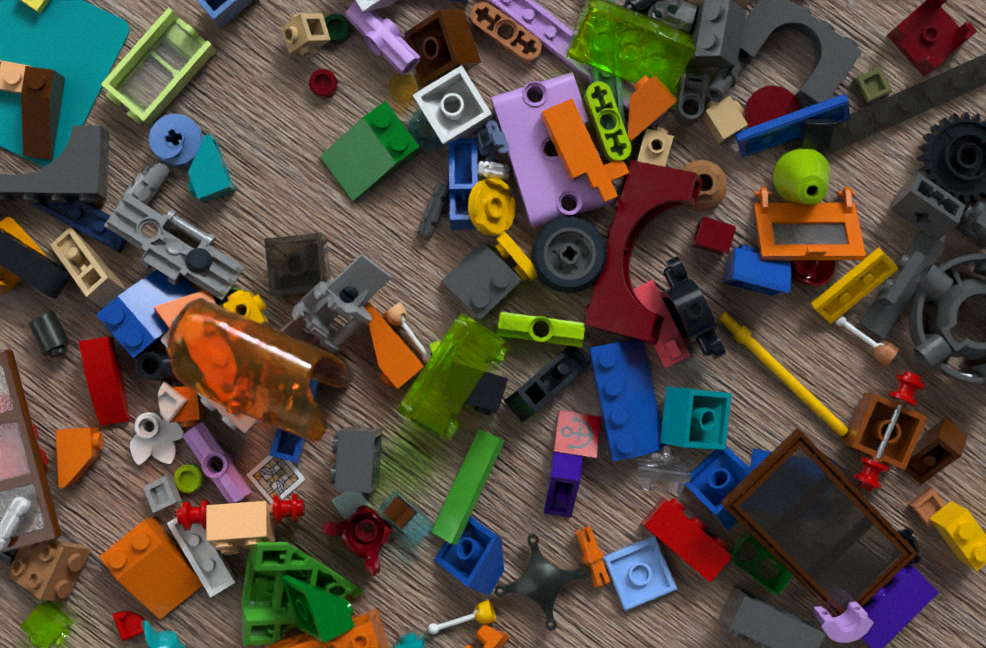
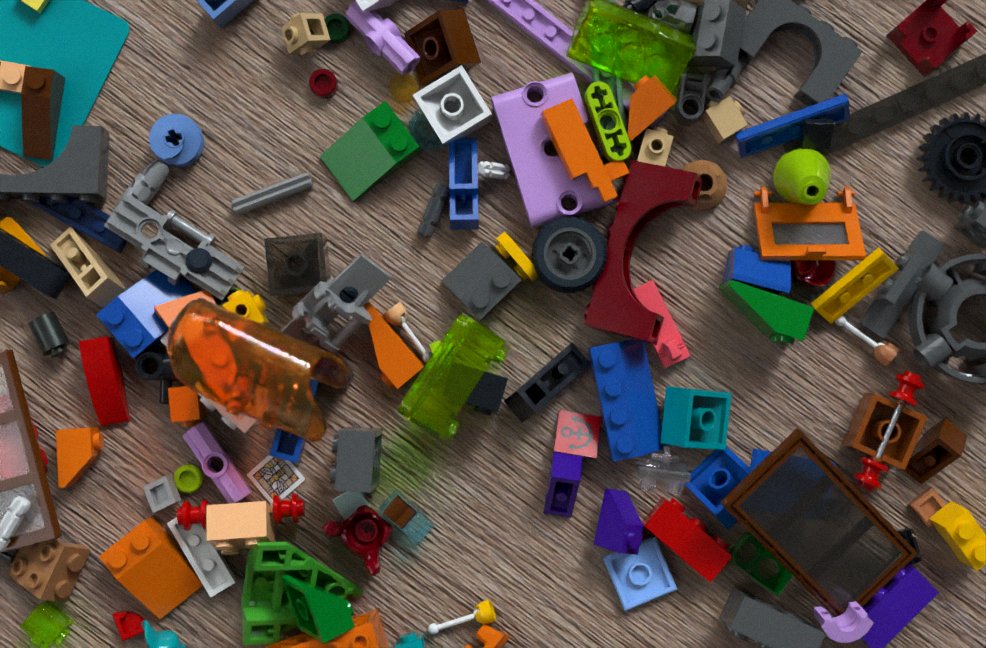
(156, 443): white plate -> none
(157, 68): door -> none
(170, 402): white tile -> none
(209, 172): teal slope -> none
(272, 194): none -> light grey axle
(468, 486): bright green tile -> none
(476, 557): blue slope -> none
(484, 27): nougat beam -> none
(490, 136): sand blue piece -> none
(491, 206): yellow tile -> none
(542, 581): pearl dark grey piece -> none
(560, 331): lime piece -> none
(592, 556): orange pin -> none
(618, 523): none -> dark purple slope
(690, 310): black piece -> none
(713, 236): dark red panel -> none
(742, 334): yellow bar -> none
(769, 104): dark red piece -> none
(772, 314): none -> green slope
(872, 85): olive tile -> none
(928, 207): dark grey brick -> none

